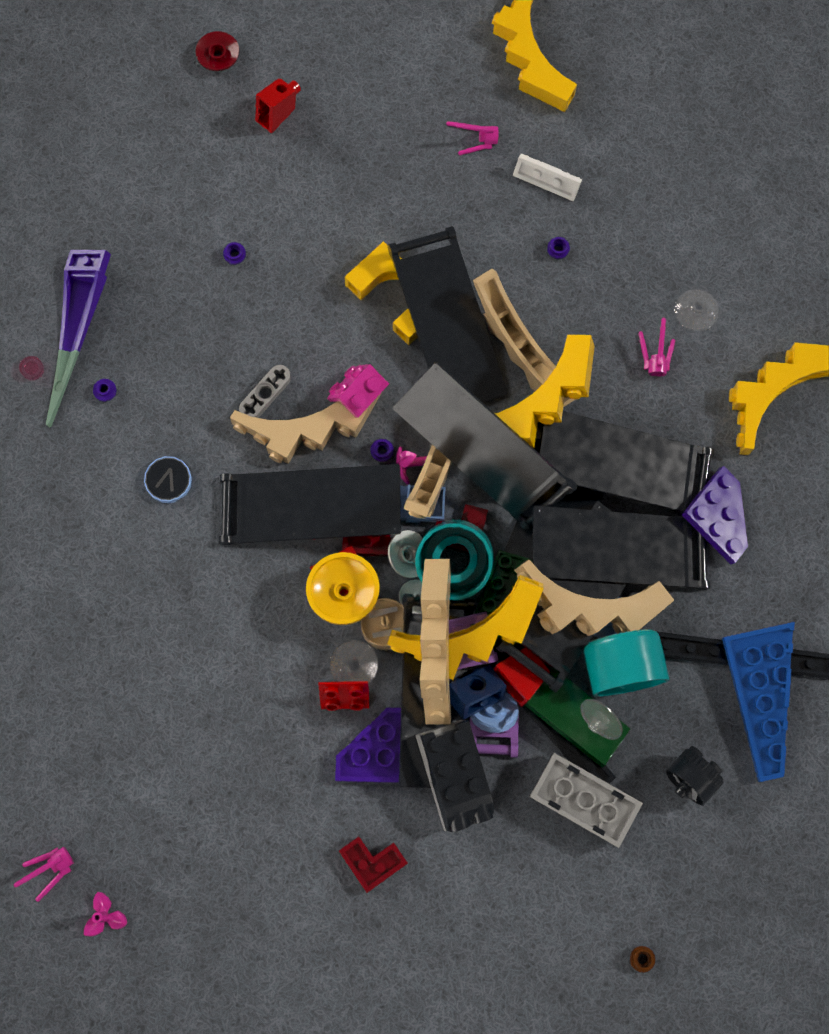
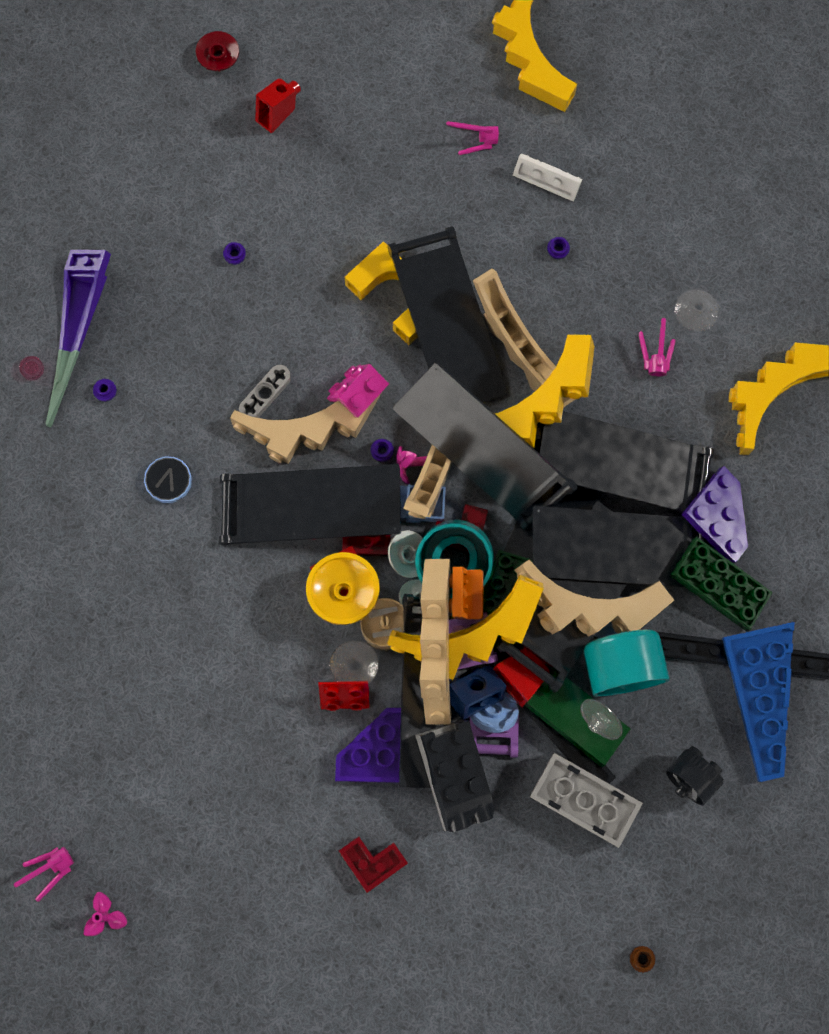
(467, 594): none -> orange bracket
(721, 584): none -> dark green tile

